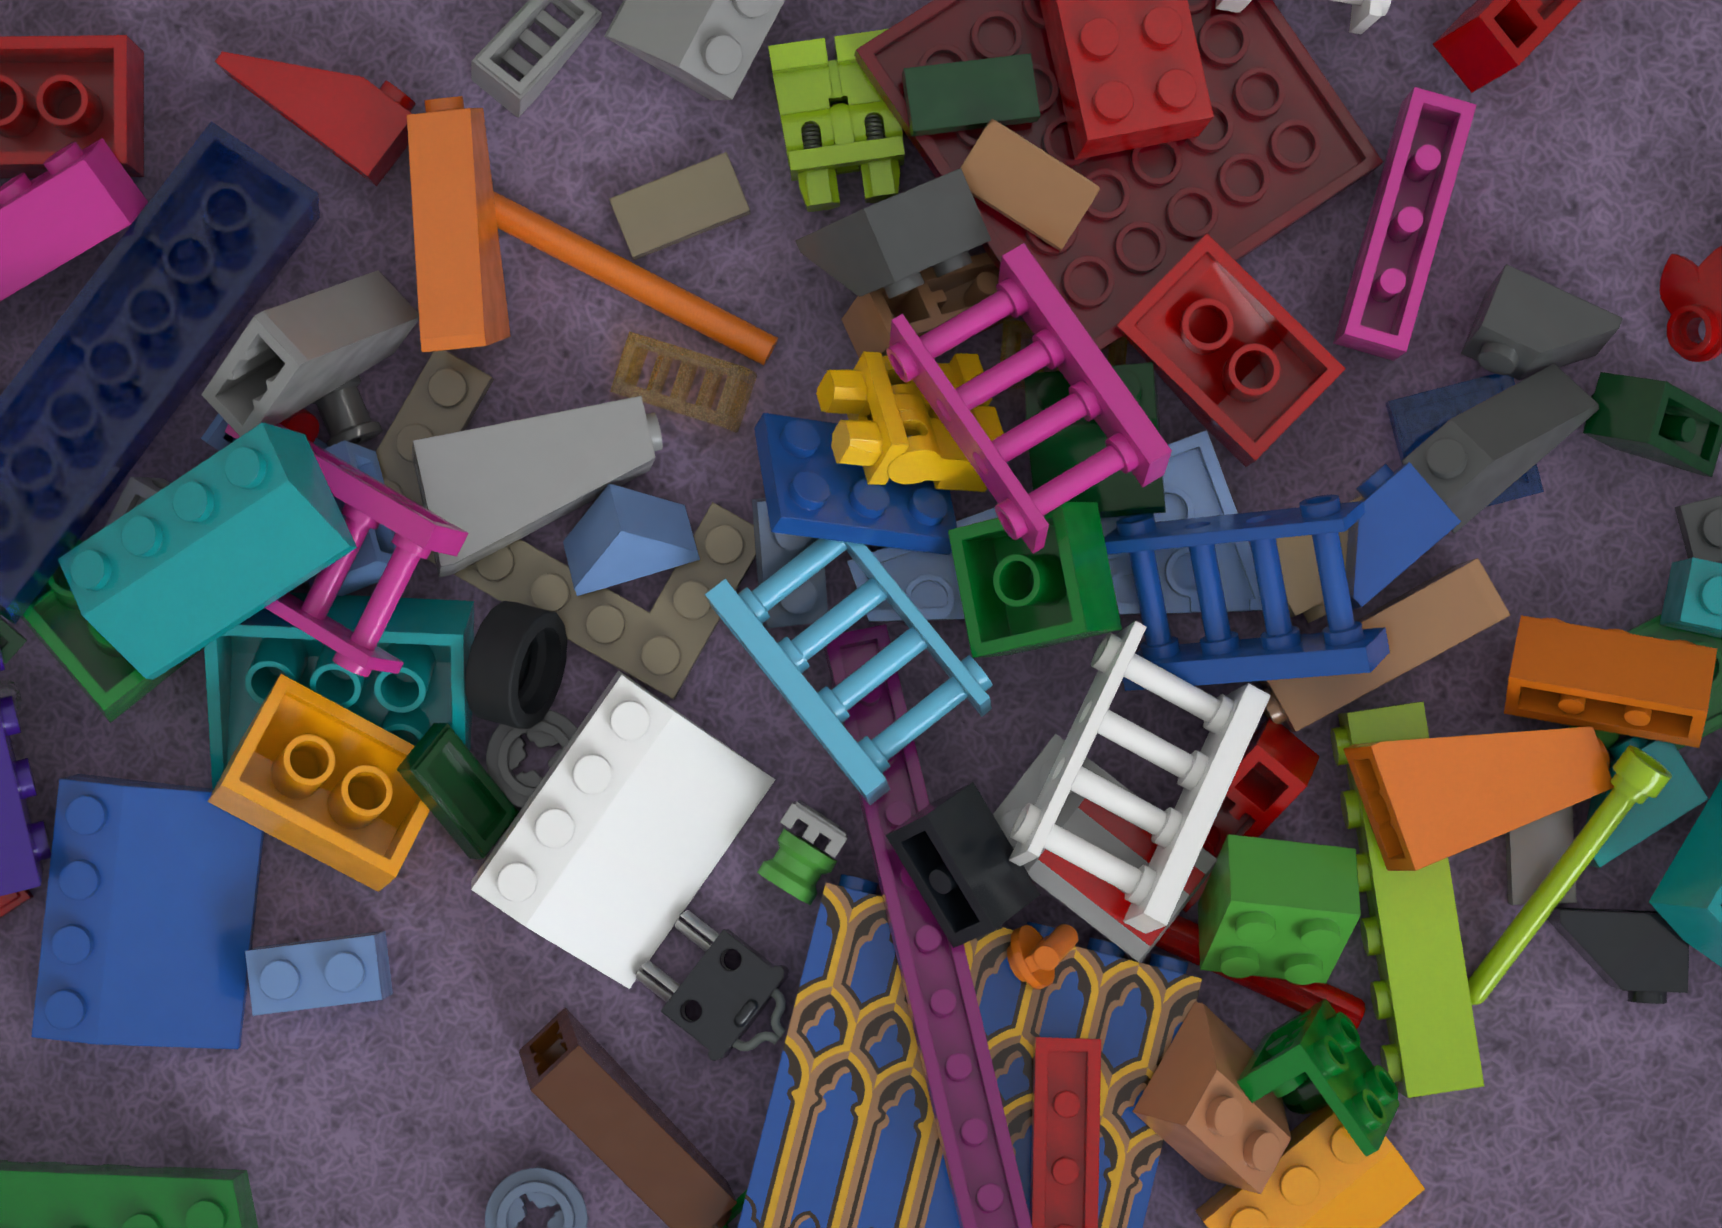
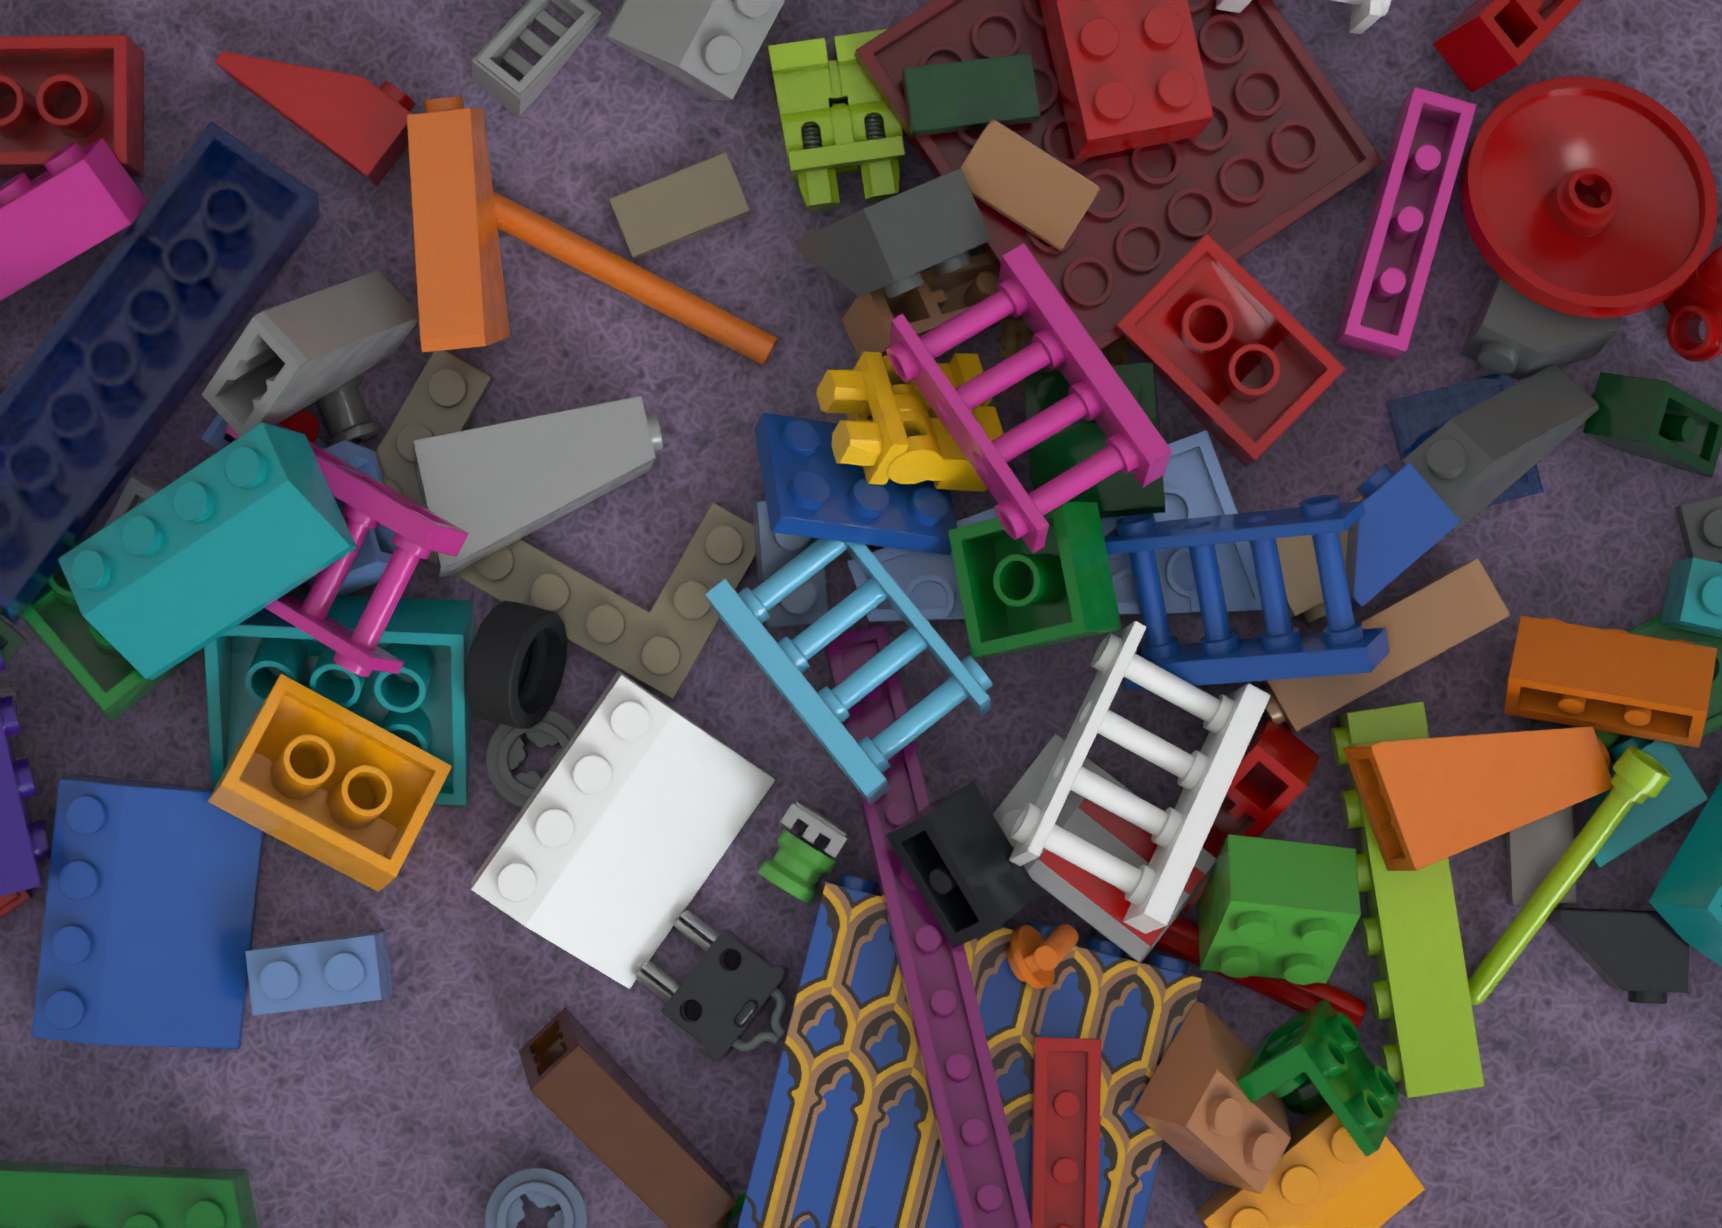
(458, 790): dark green tile -> none
(627, 539): medium blue slope -> none
(733, 397): clear yellow slope -> none
(1589, 197): none -> red dish

